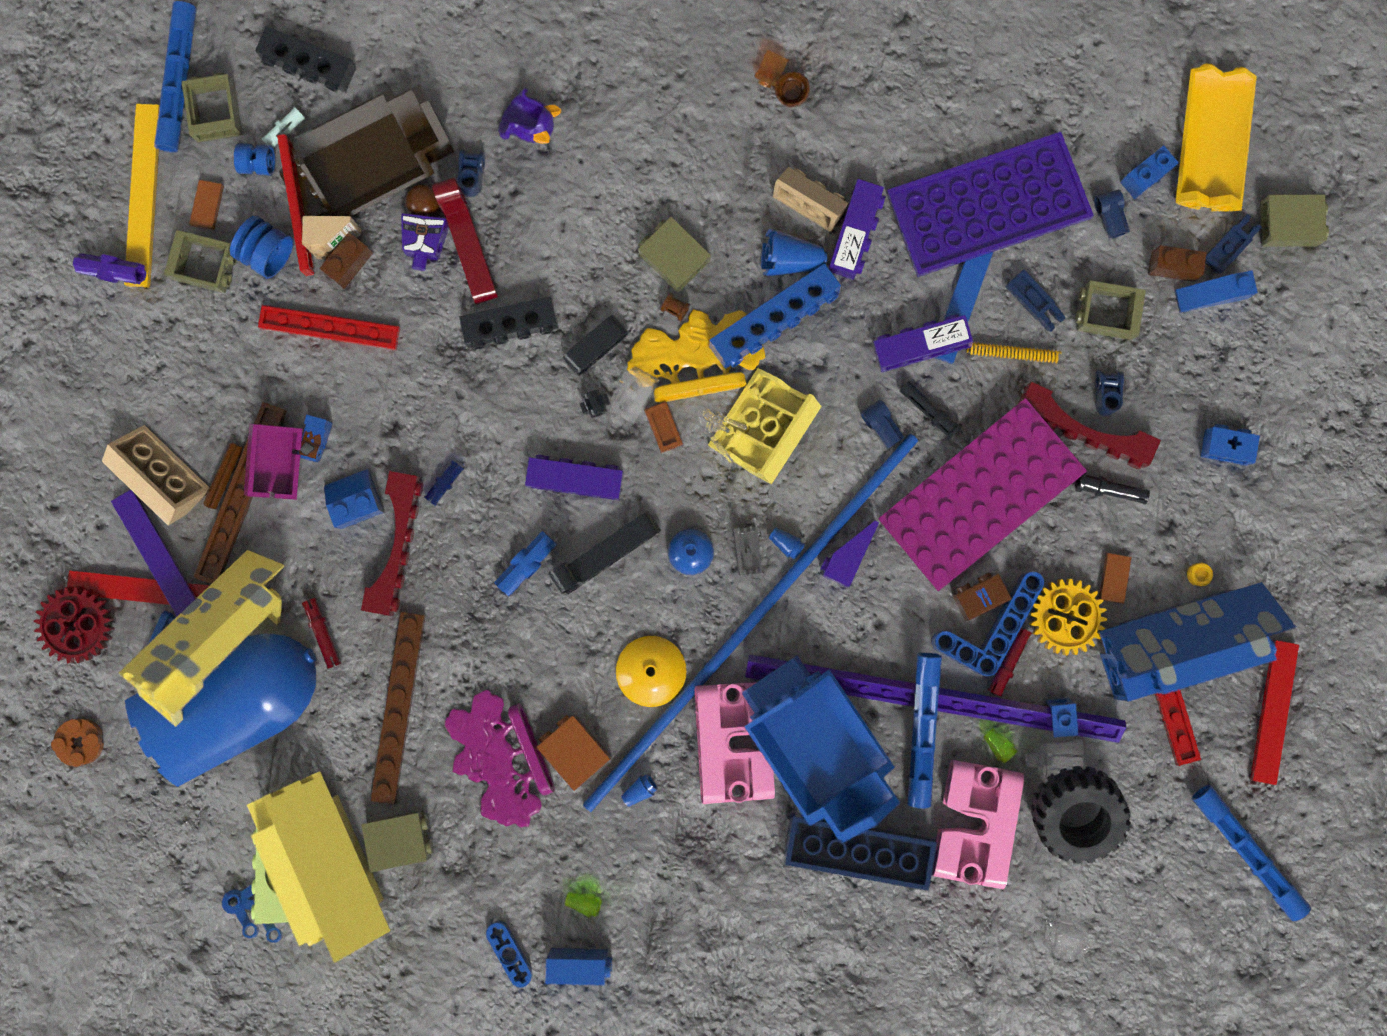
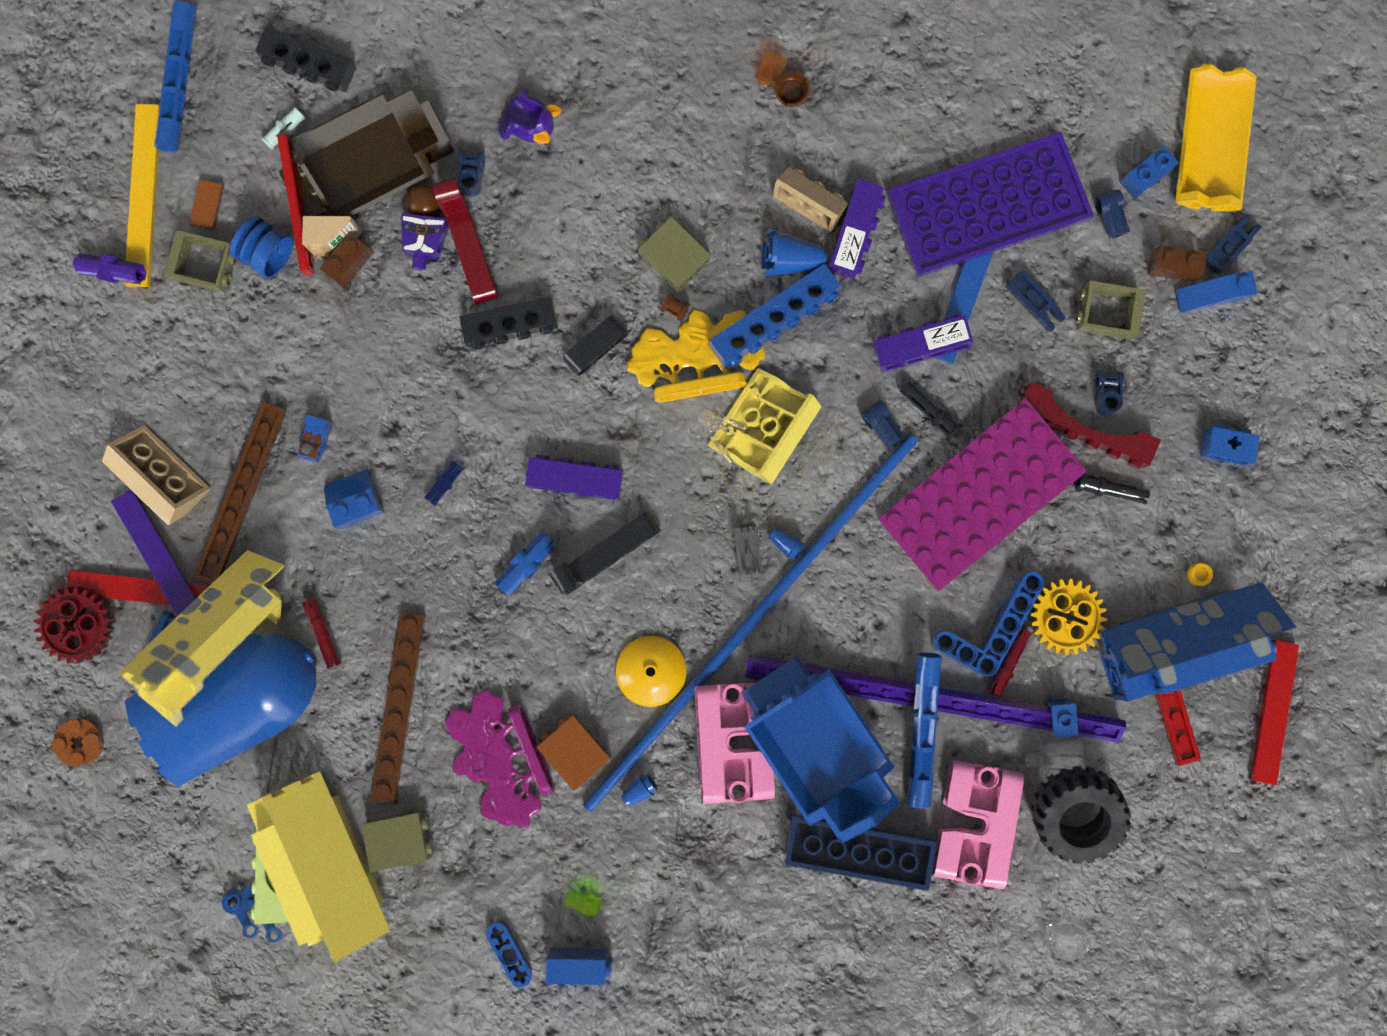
(216, 129): olive window -> none
(222, 476): reddish brown axle -> none
(257, 159): blue wheel -> none
(271, 461): magenta piece -> none
(329, 327): red tile -> none
(383, 594): dark red arch -> none
(594, 403): black gear -> none
(633, 394): clear brick -> none
(663, 427): dark orange tile -> none
(690, 551): blue cylinder -> none
(846, 560): dark purple slope -> none
(981, 596): reddish brown brick -> none
(1000, 746): clear neon green cone -> none
(1016, 352): yellow piece -> none
(1115, 578): dark orange tile -> none
(1261, 865): blue piece -> none
(1293, 220): olive brick -> none

